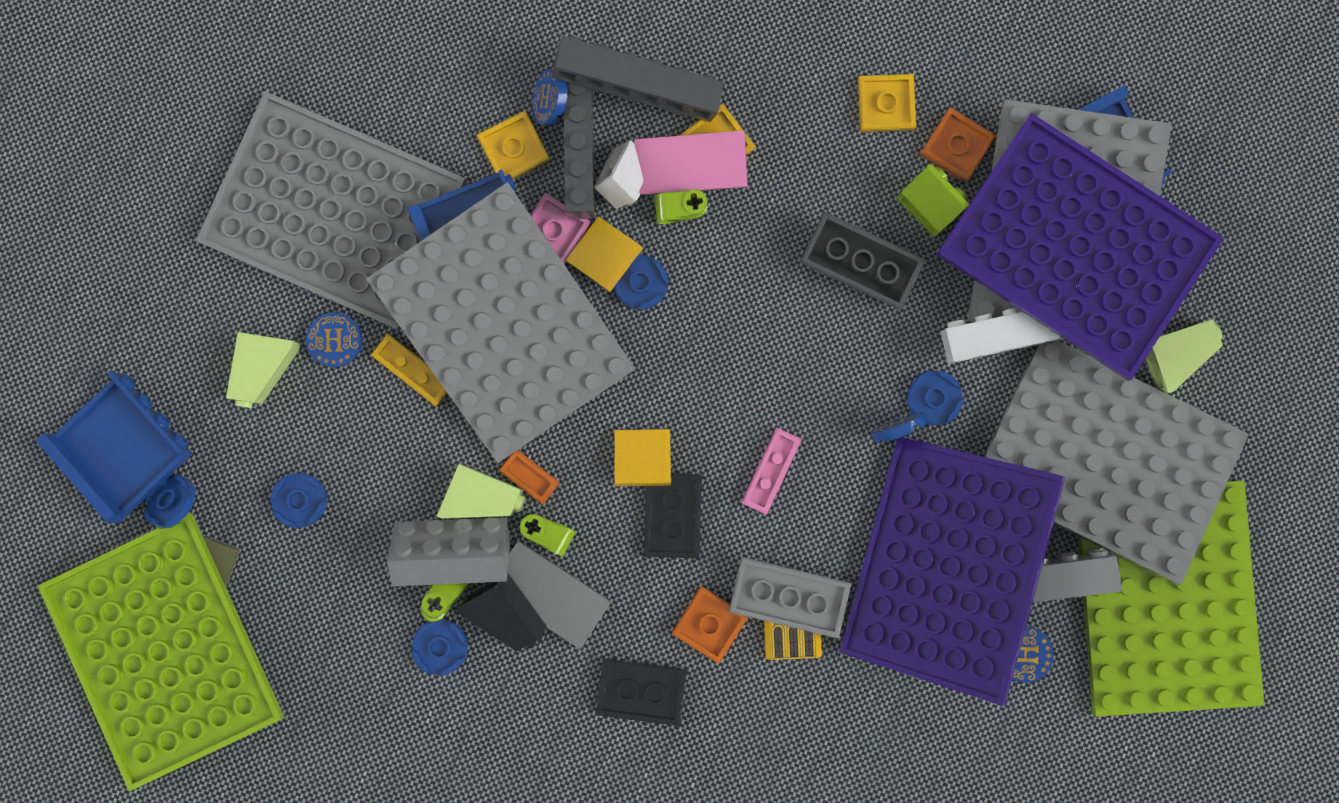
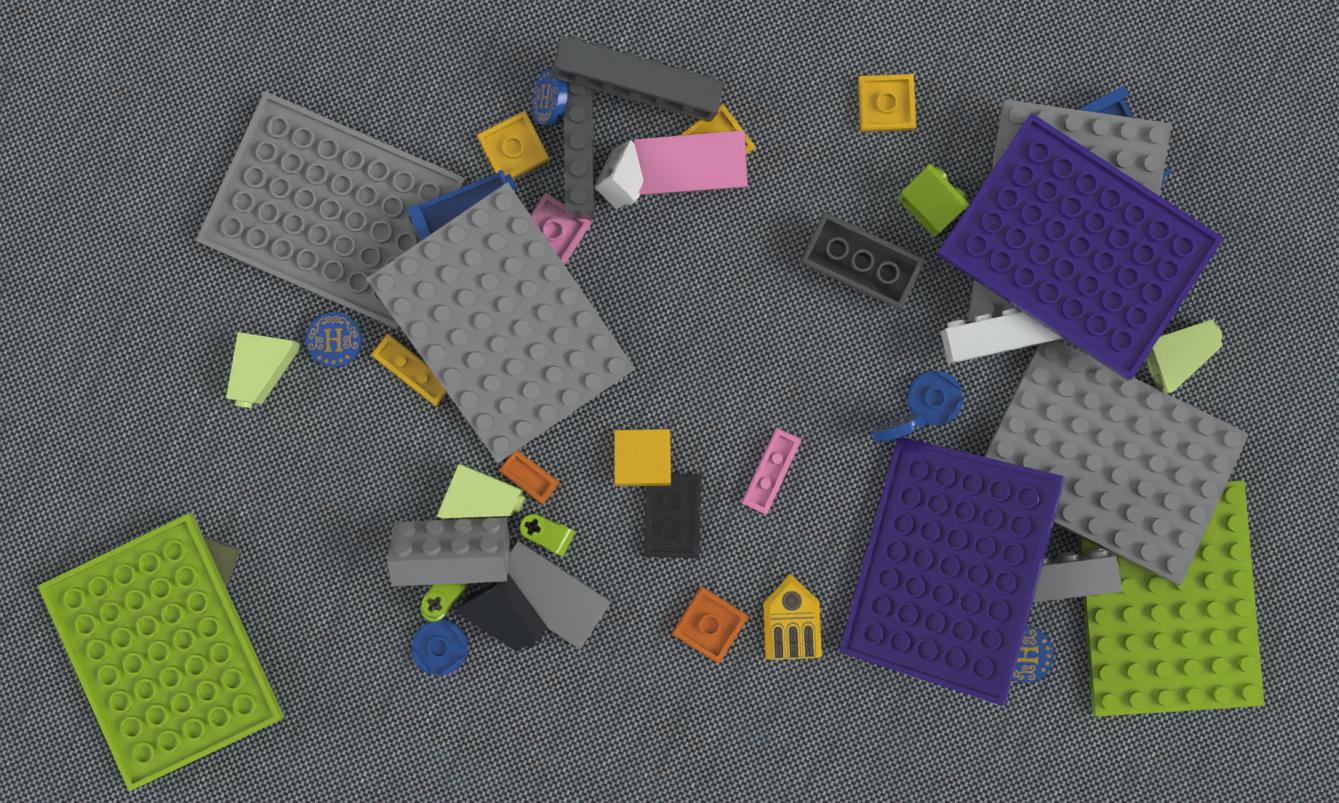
(116, 449): blue panel -> none
(170, 502): blue tile -> none
(298, 500): blue tile -> none
(604, 254): yellow tile -> none
(641, 691): black tile -> none
(642, 284): blue tile -> none
(673, 207): lime piece -> none
(790, 597): light grey tile -> none
(957, 145): orange tile -> none

